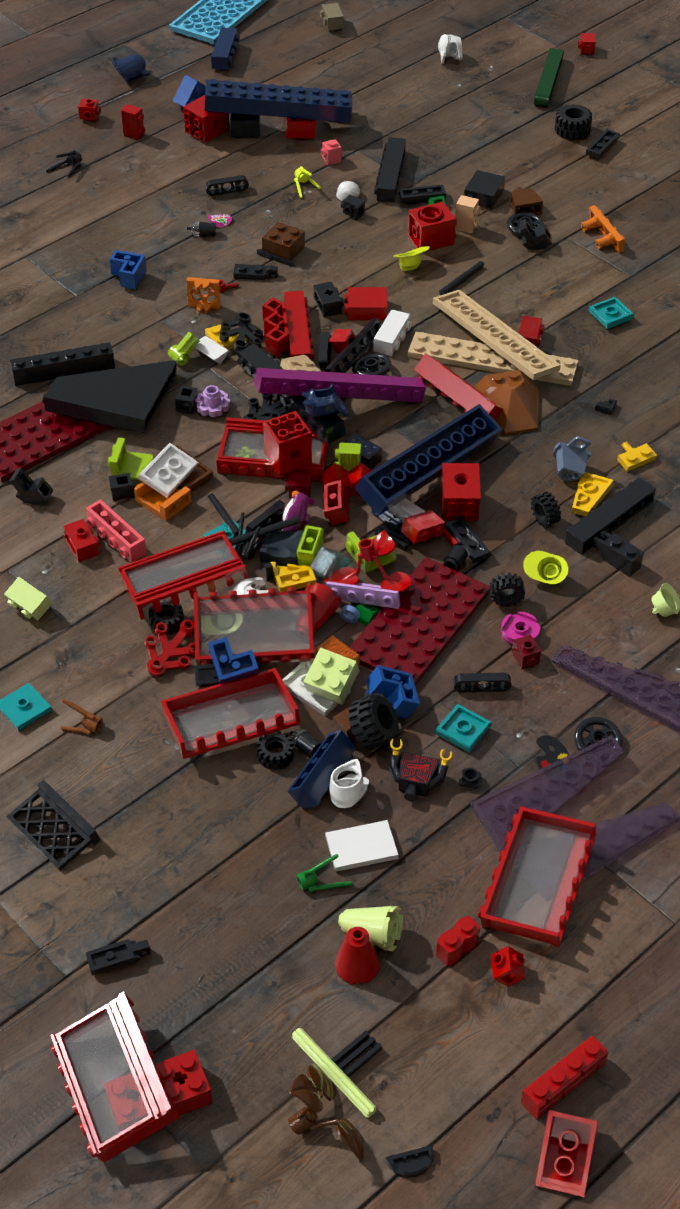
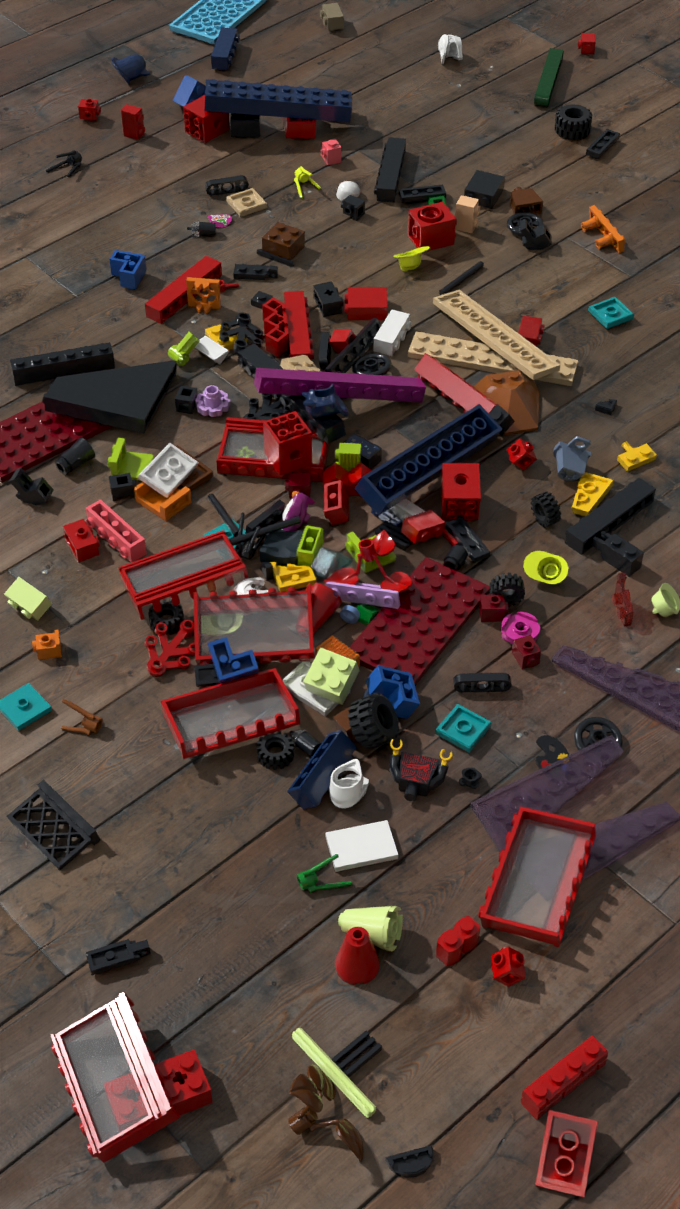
(47, 645): none -> orange brick
(75, 456): none -> black plant
(175, 294): none -> red brick
(246, 202): none -> tan tile
(260, 298): none -> black plate
(493, 608): none -> dark red brick
(502, 418): none -> black window
(522, 454): none -> red brick
(623, 601): none -> clear red wing

